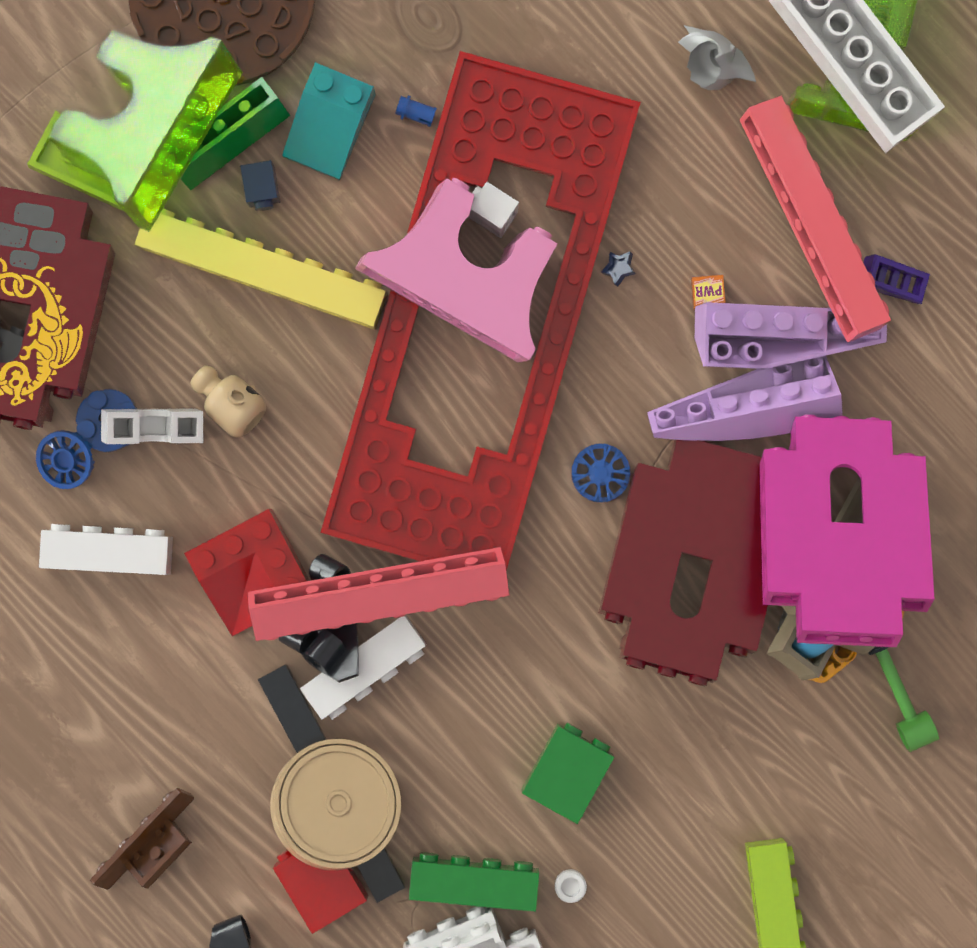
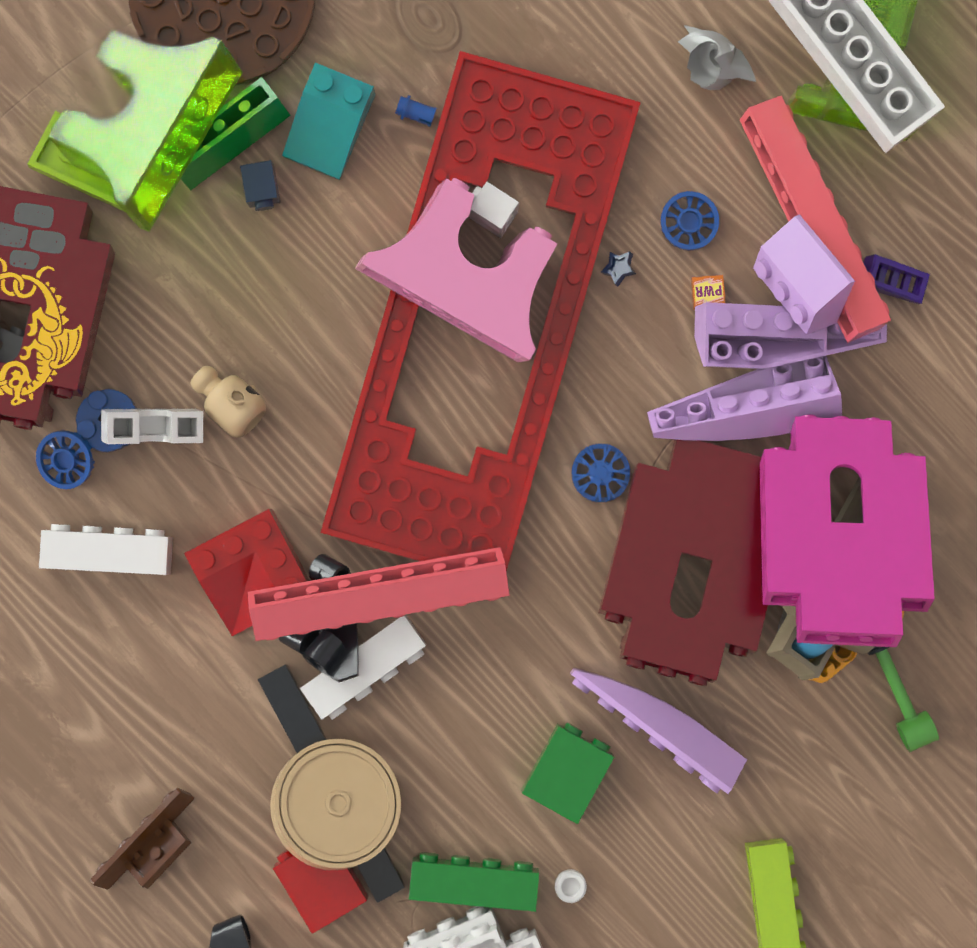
(263, 269): light yellow brick -> none
(668, 728): none -> lavender wedge
(689, 220): none -> blue wheel
(804, 276): none -> lavender slope

